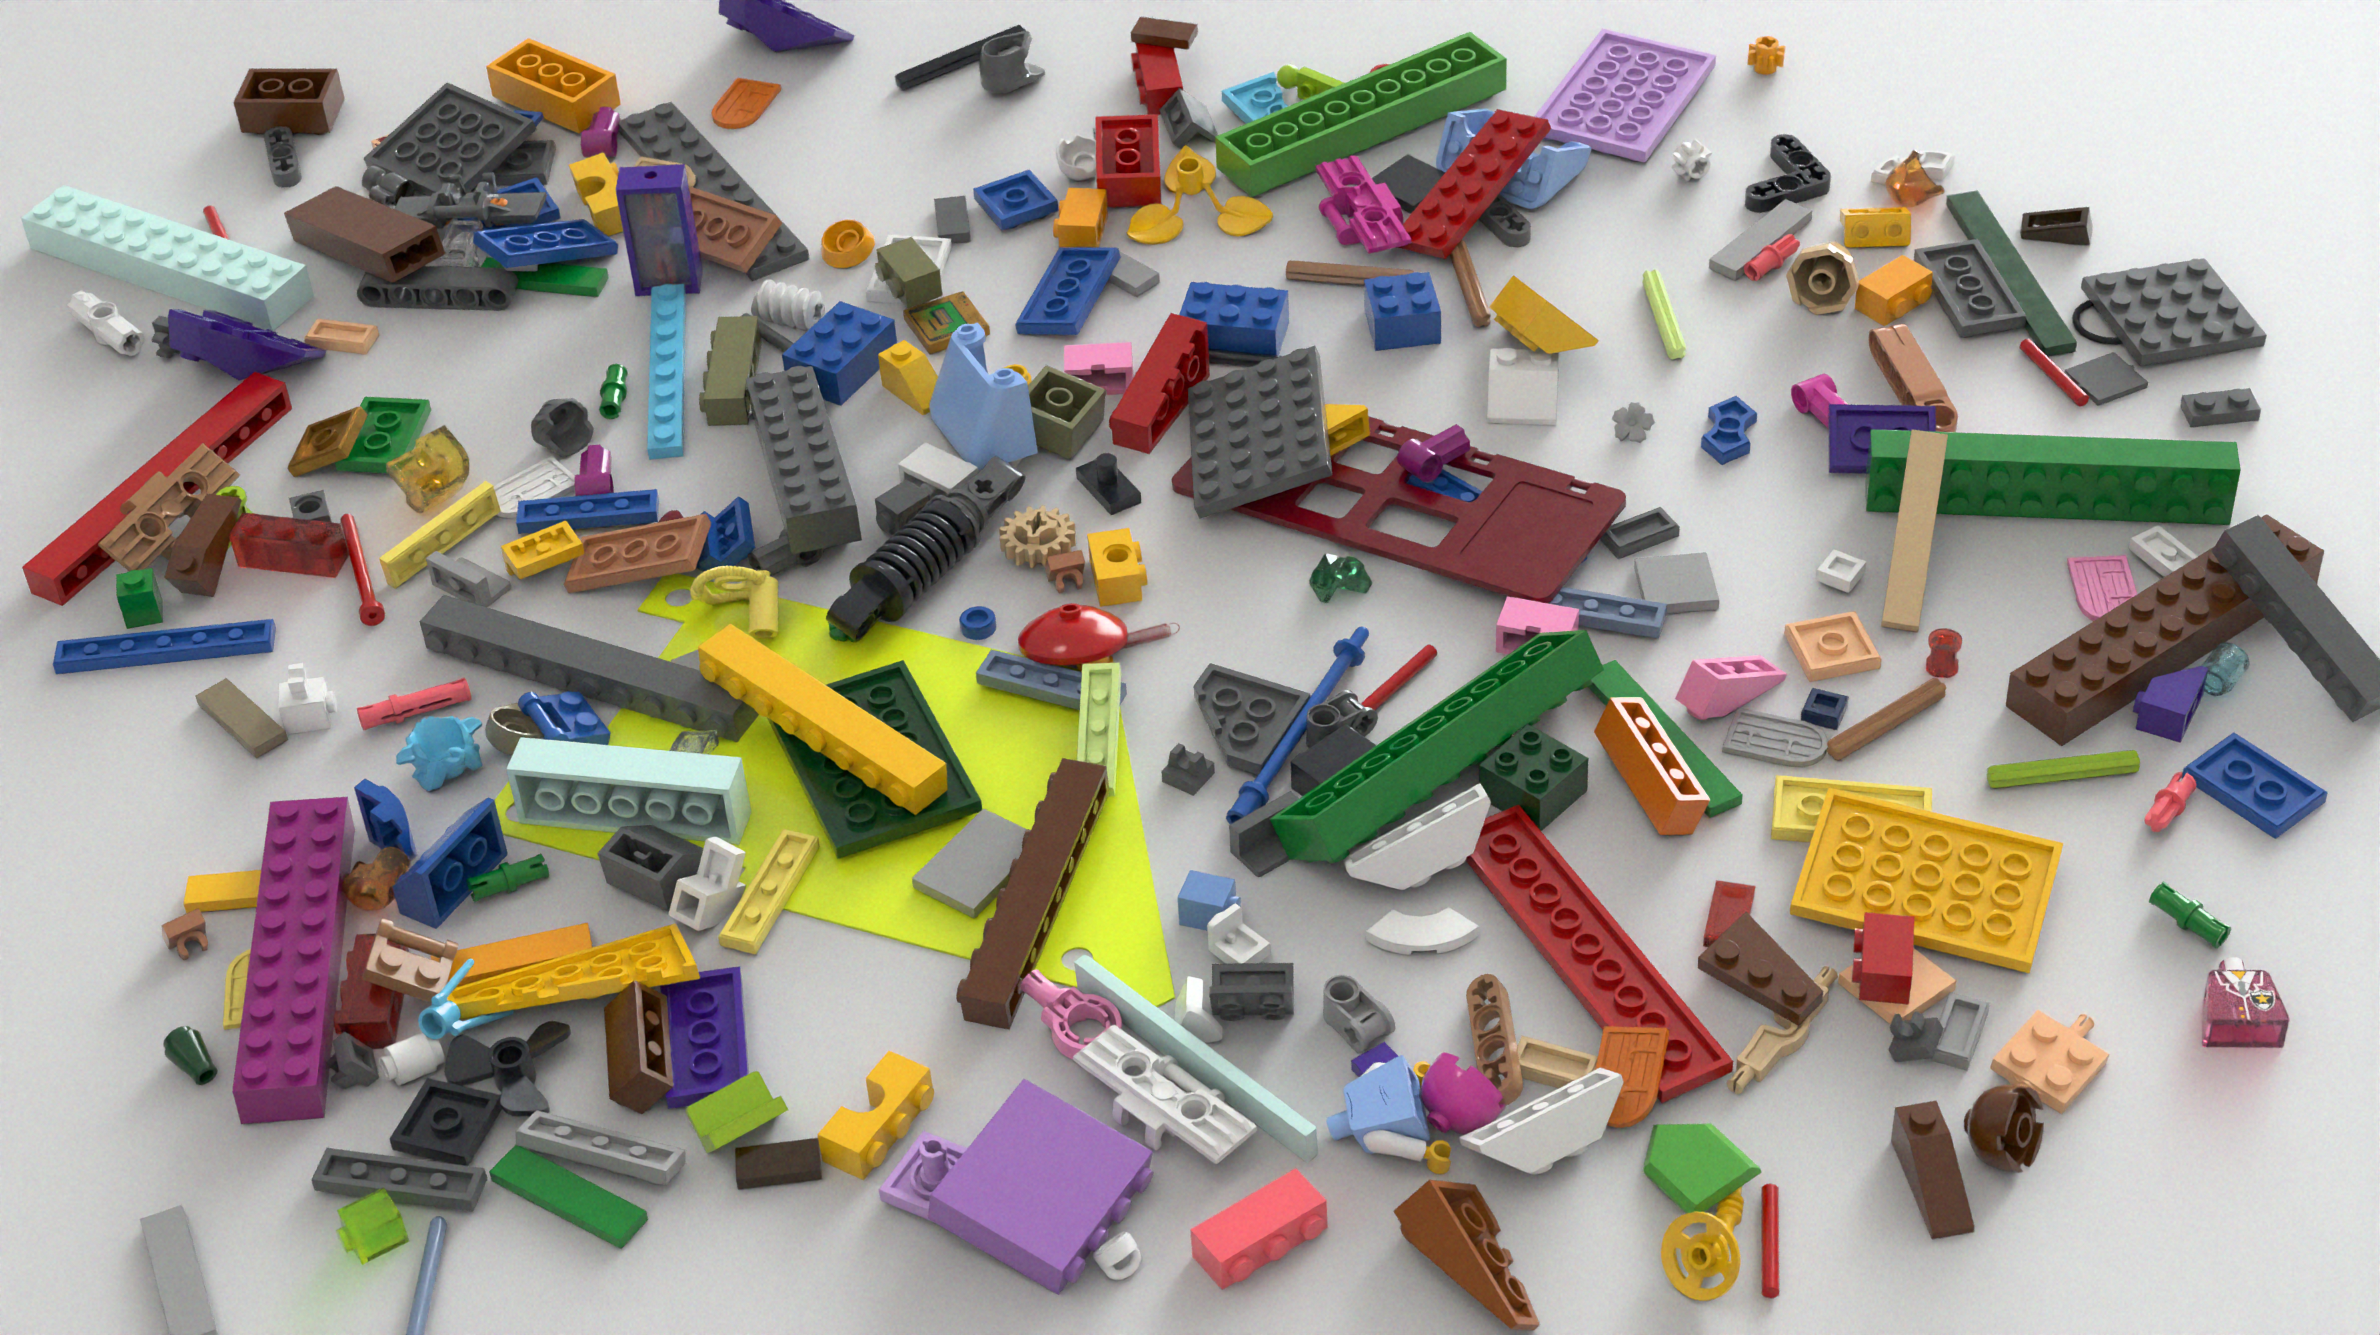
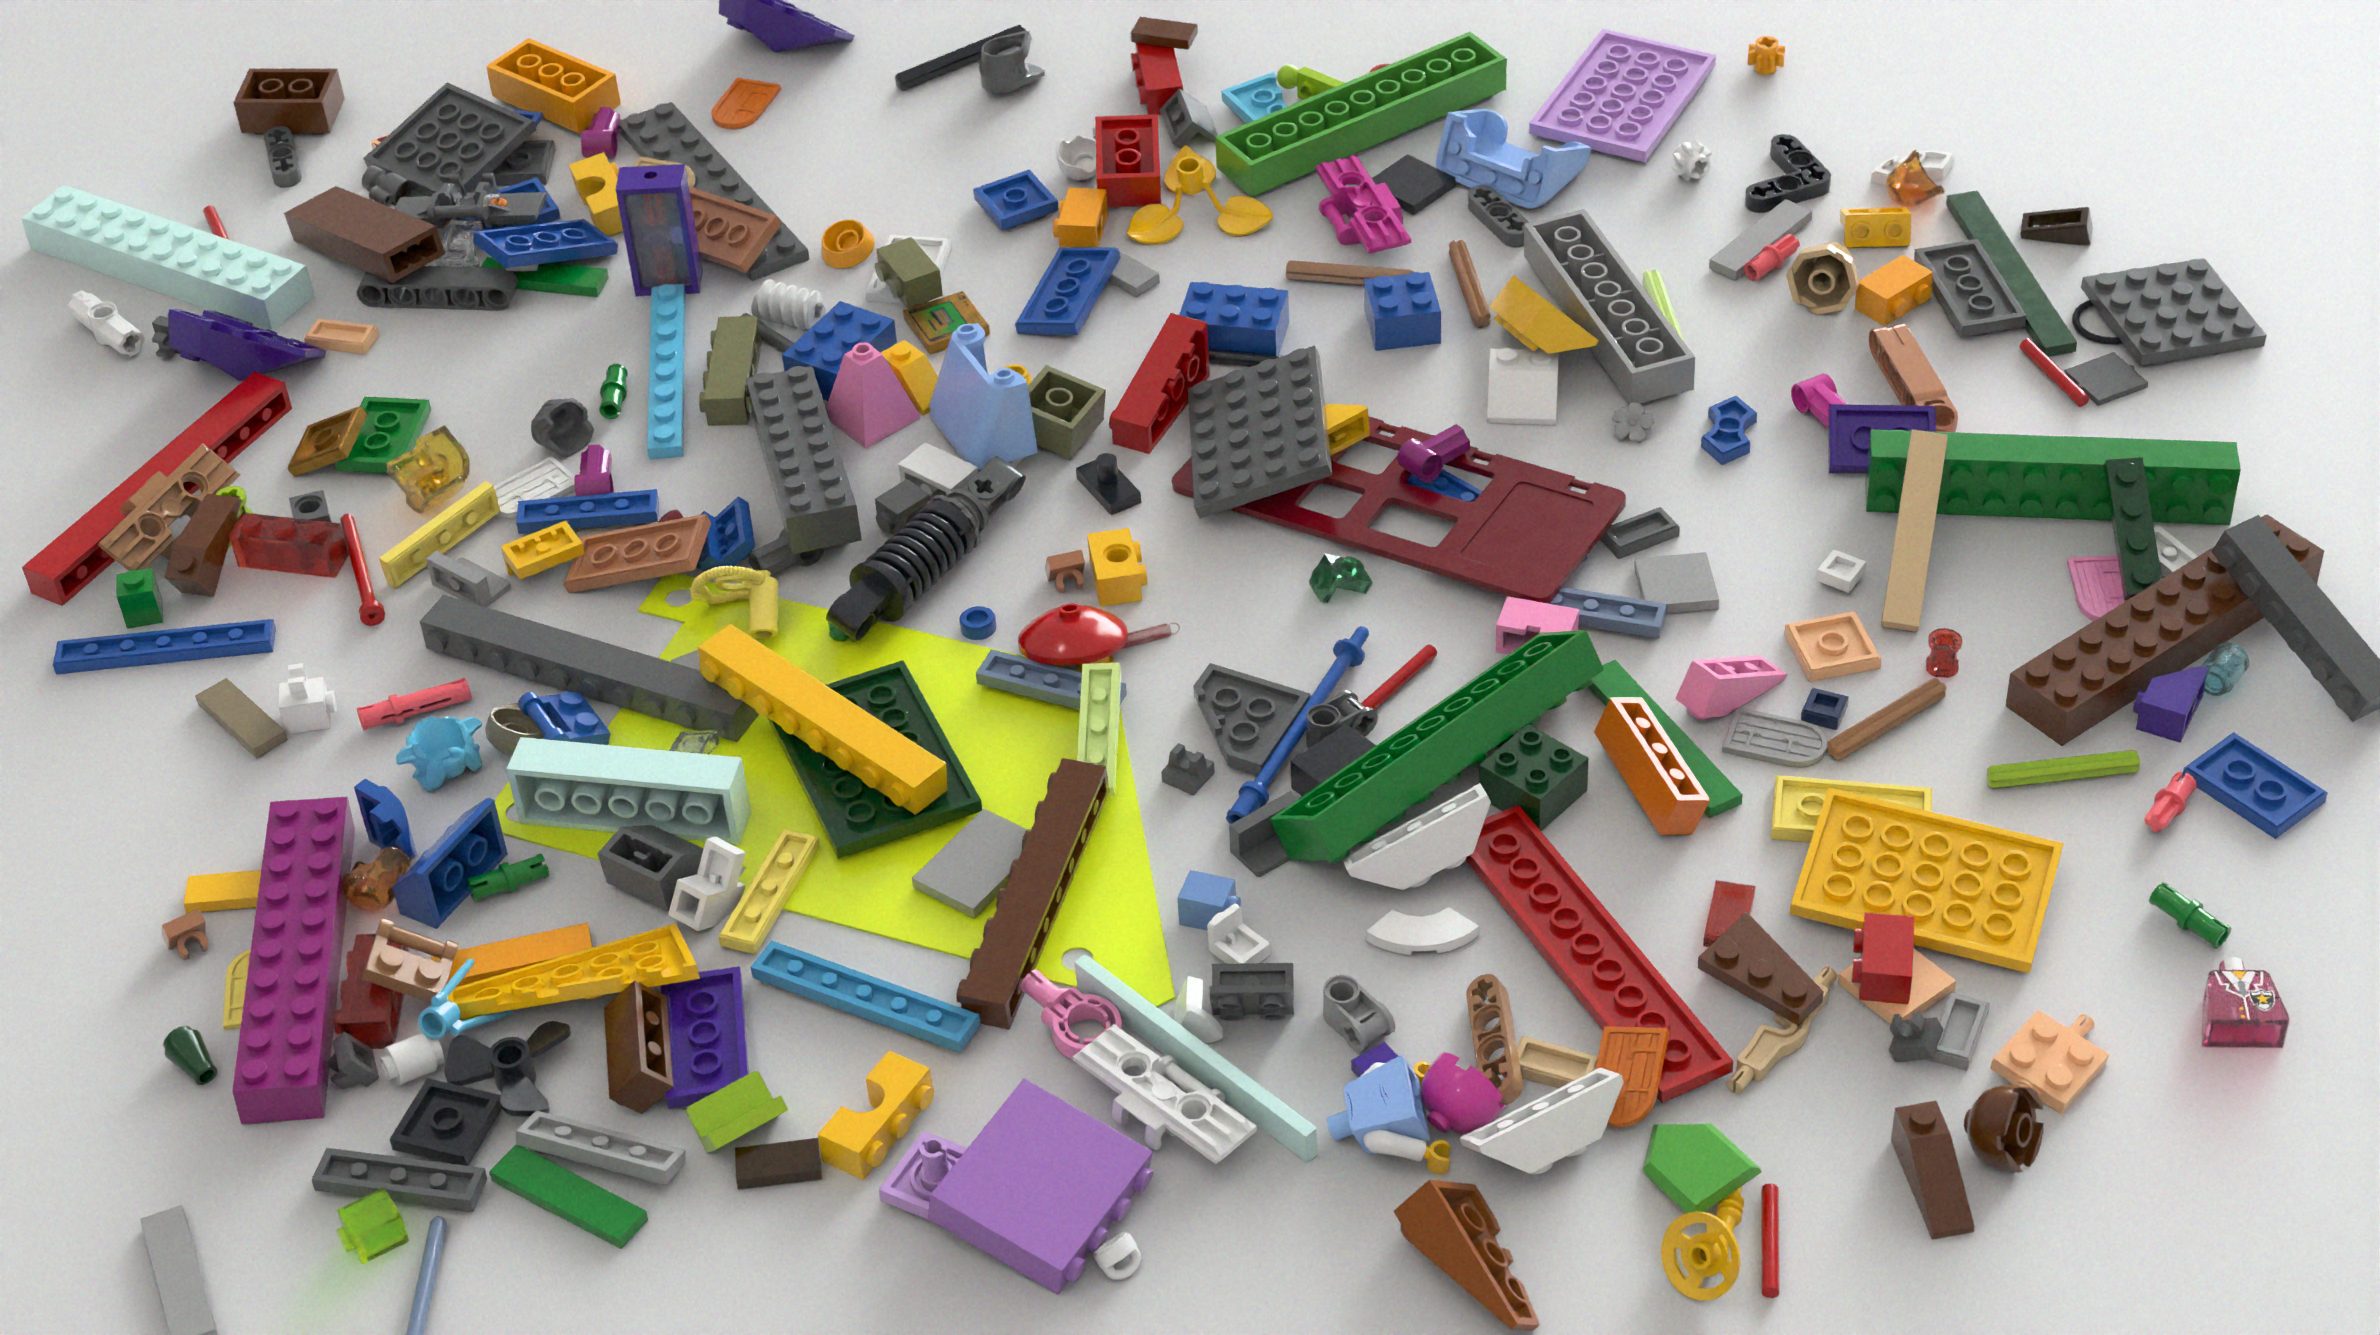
(866, 996): none -> dark azure plate
(868, 398): none -> bright pink slope
(952, 219): dark grey tile -> none
(1036, 535): tan gear -> none
(1101, 365): bright pink brick -> none
(1259, 1229): coral brick -> none
(1473, 182): red plate -> none
(1609, 302): none -> light grey brick
(2132, 524): none -> dark green plate
(2220, 407): dark grey plate -> none

